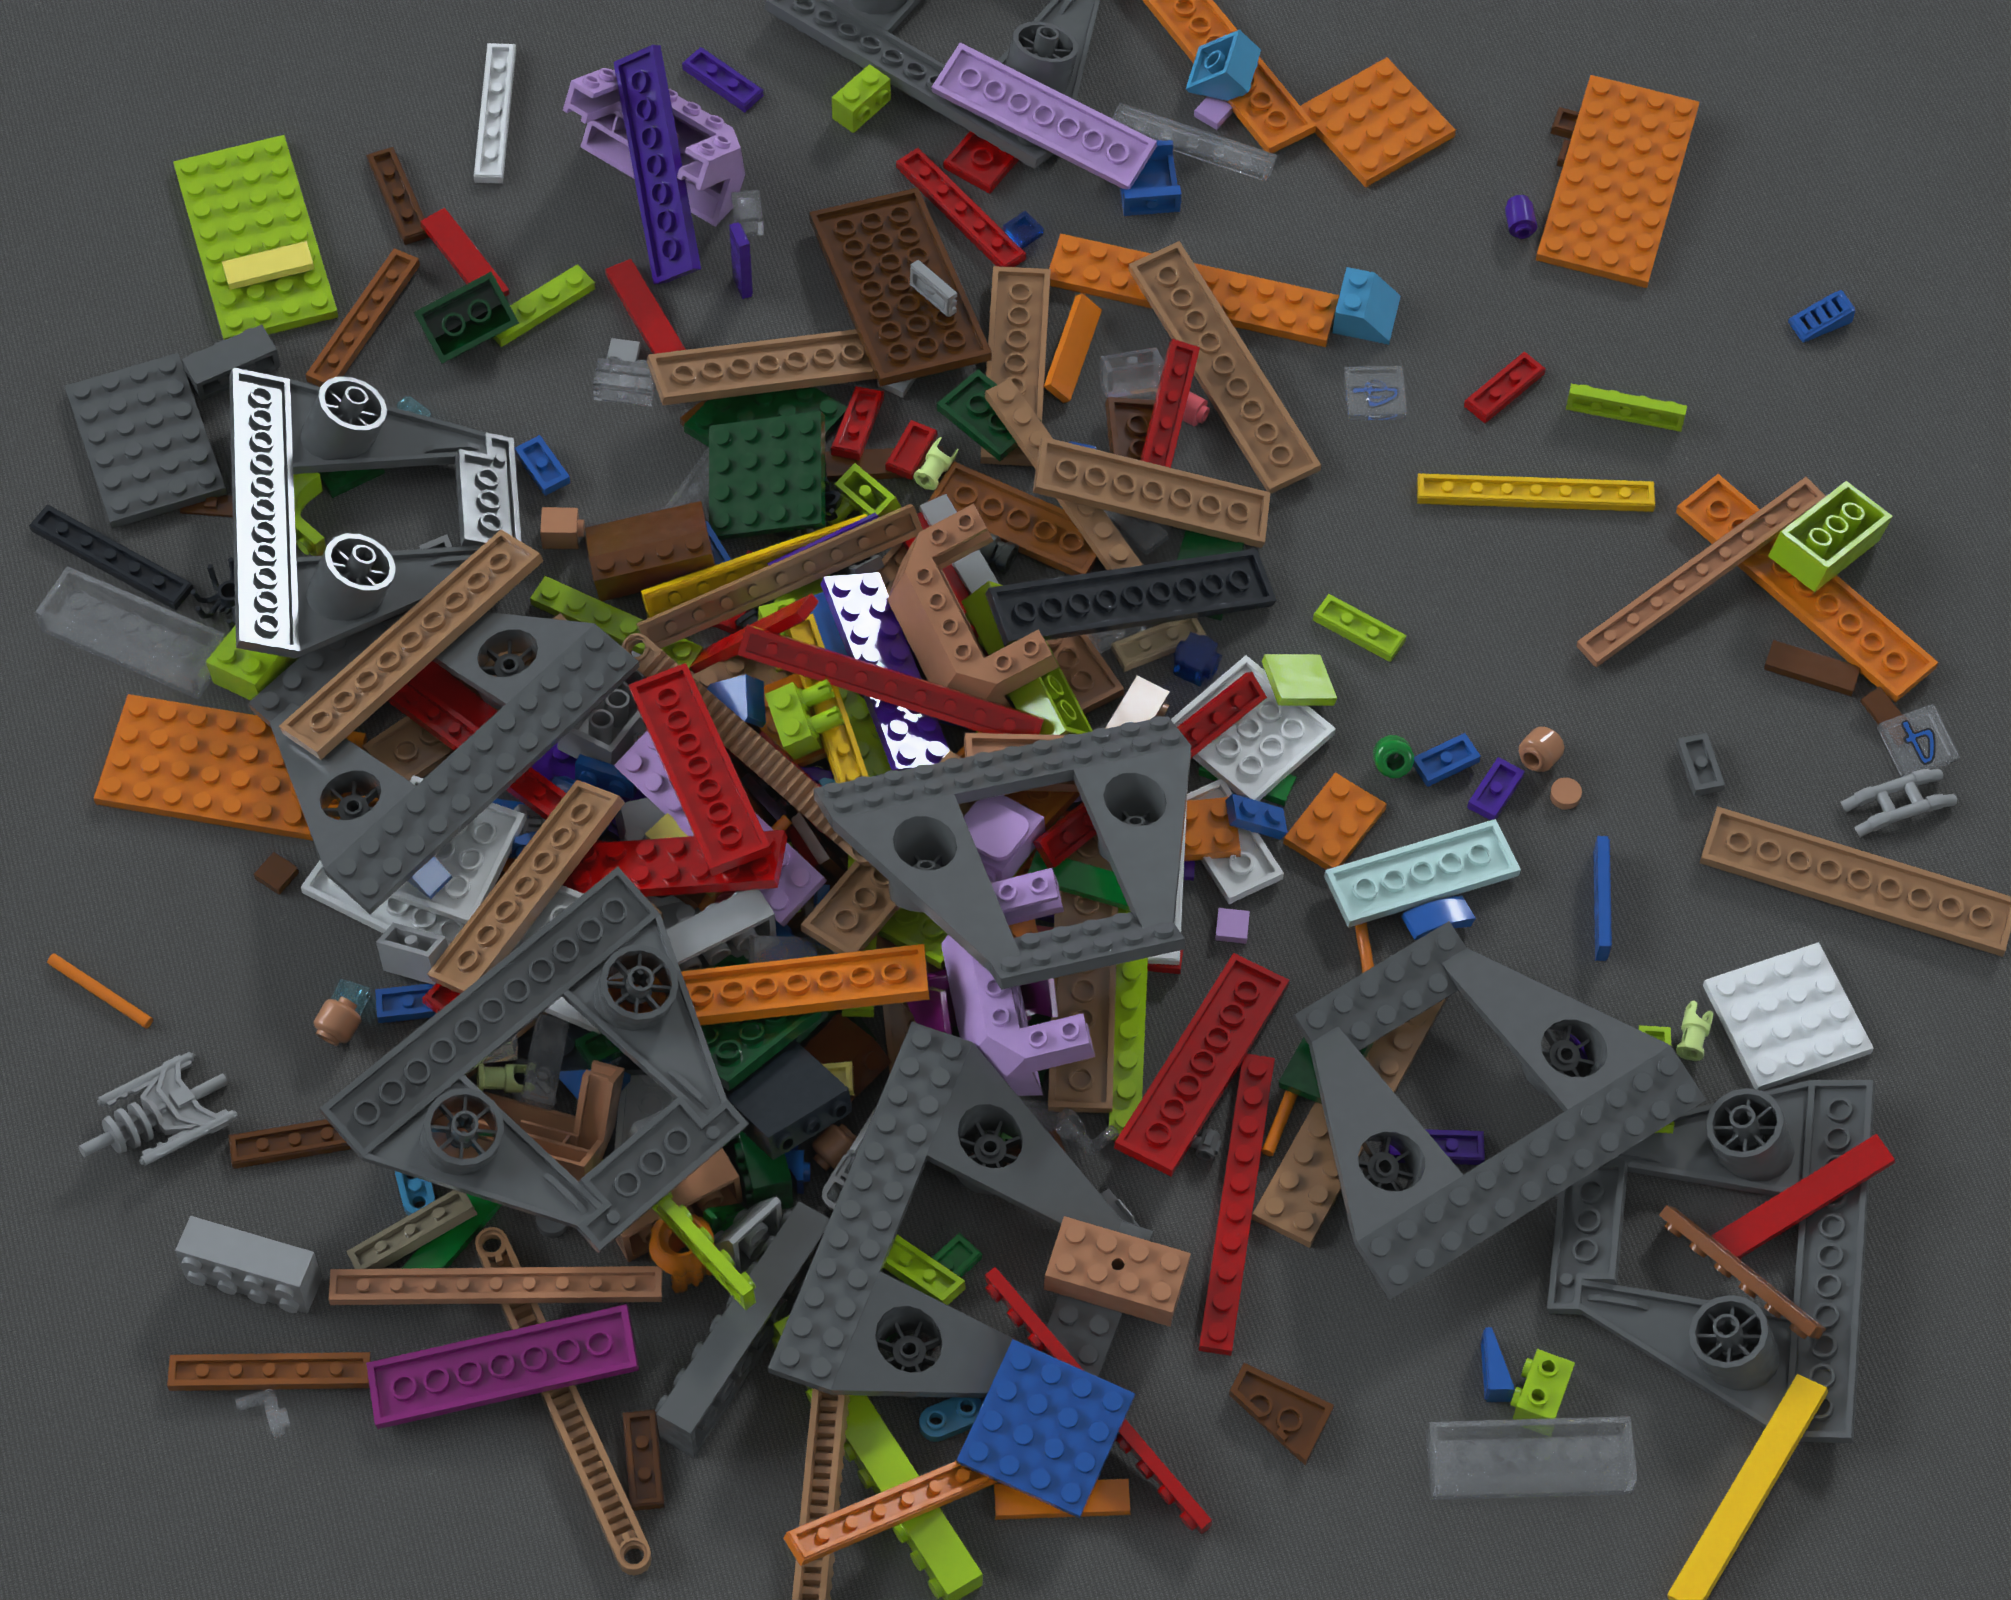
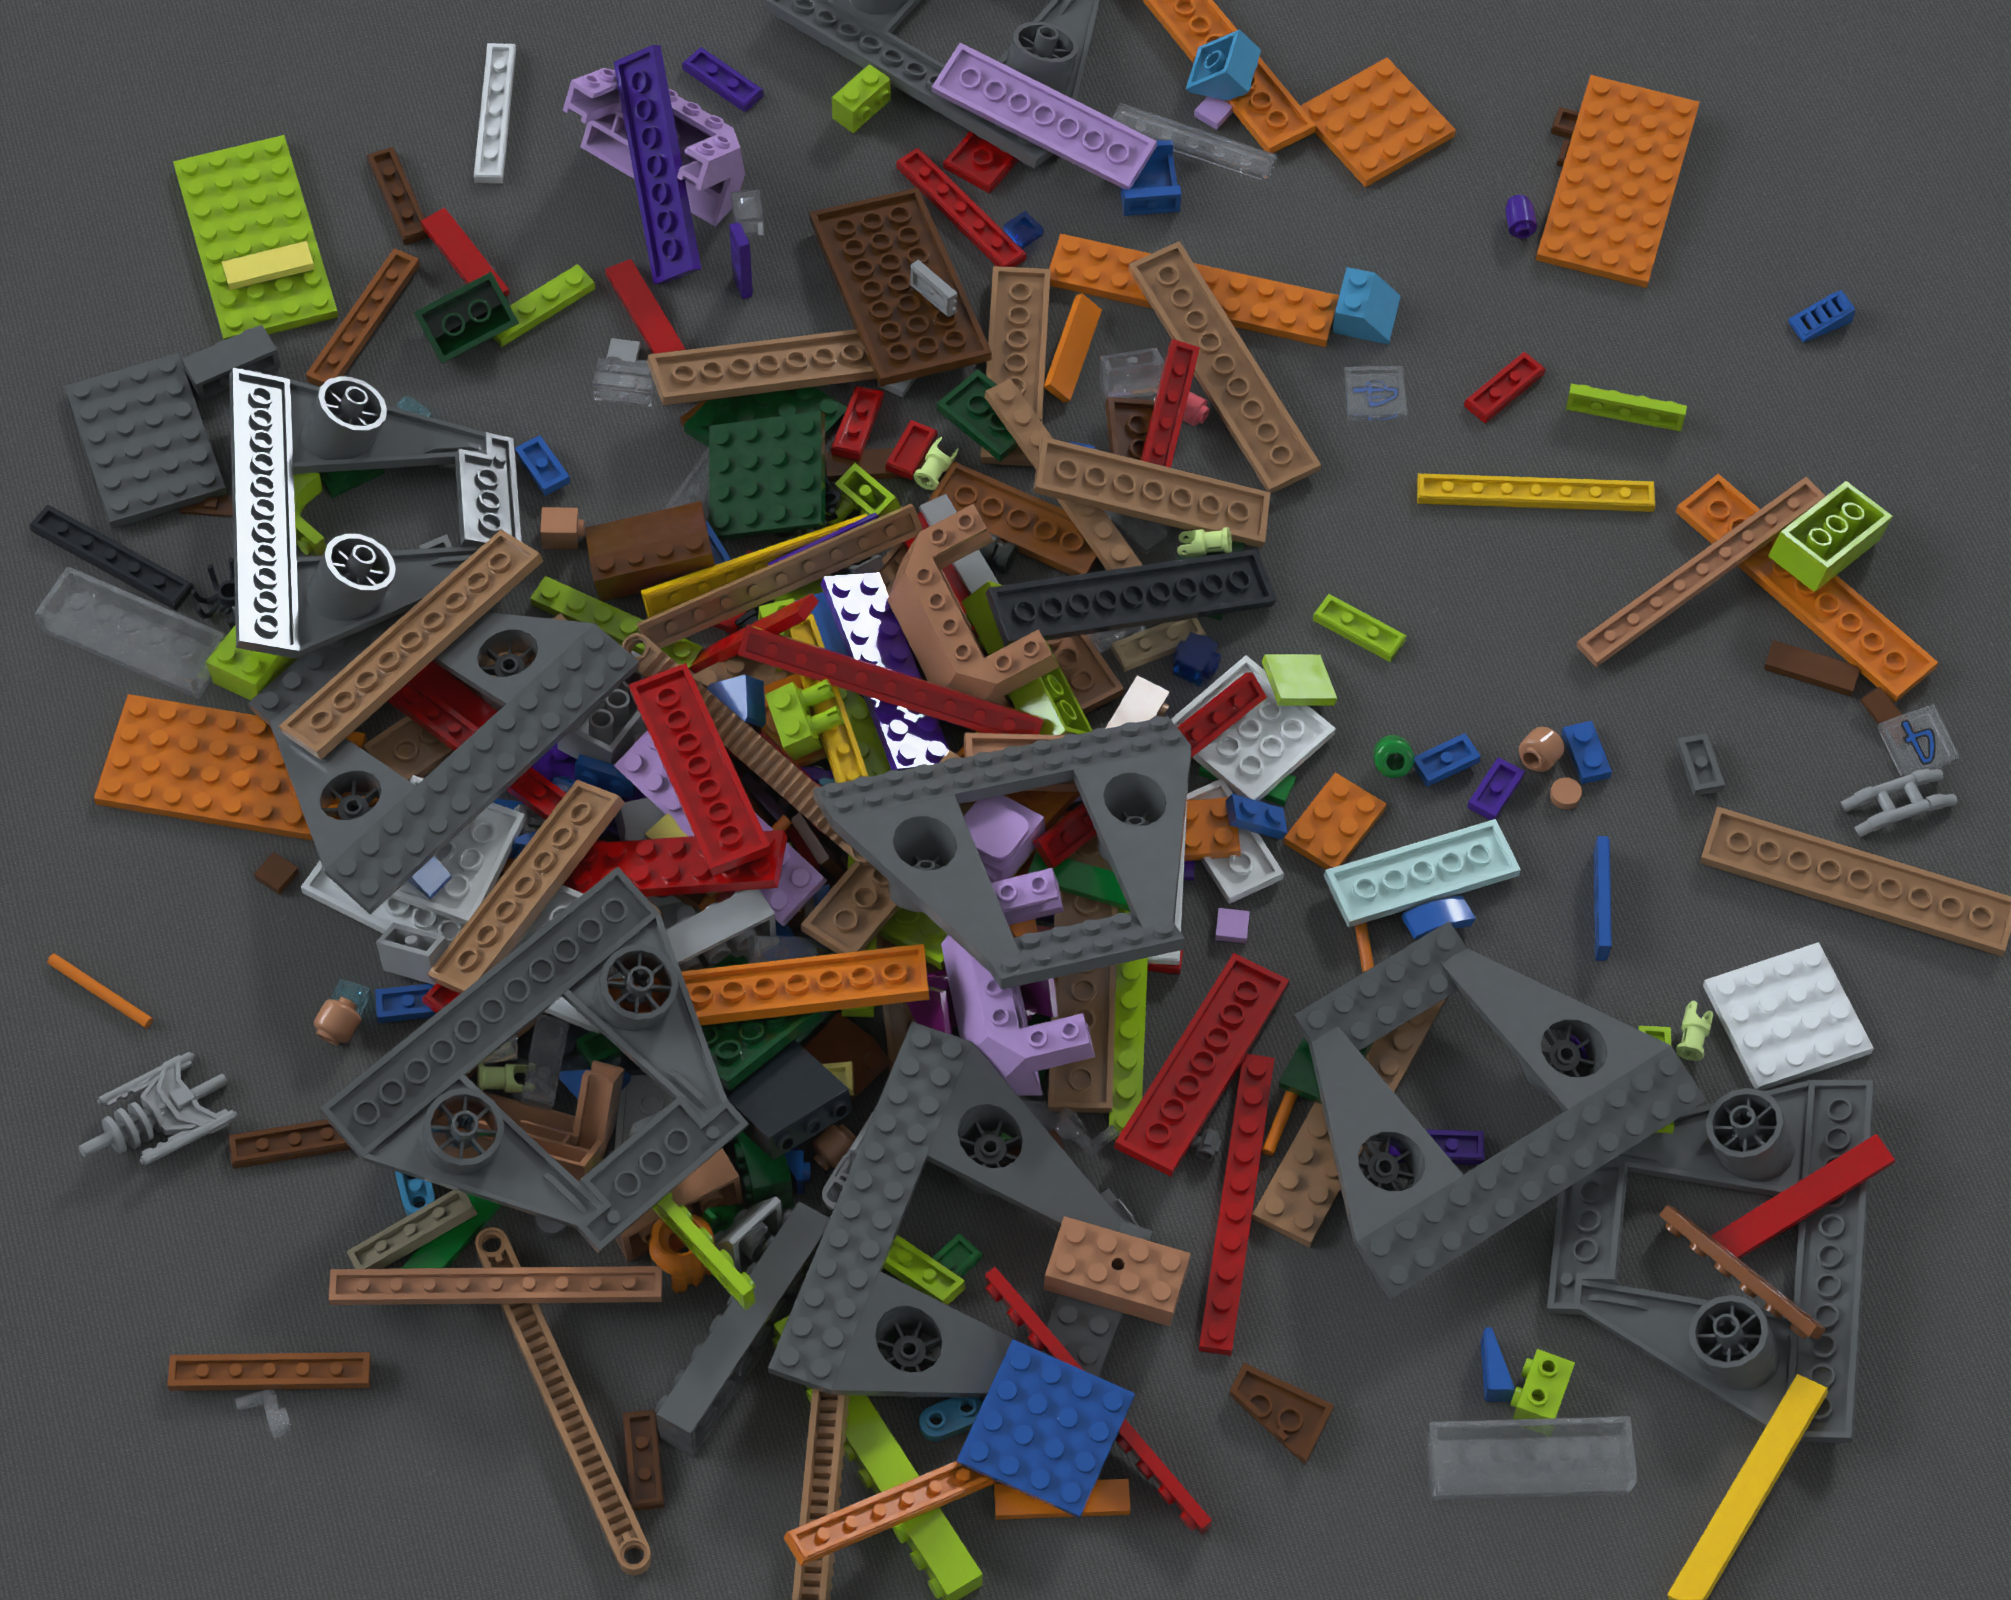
(248, 1265): light grey brick -> none
(502, 1366): magenta plate -> none
(1205, 542): none -> yellowish green piece
(1586, 752): none -> blue plate

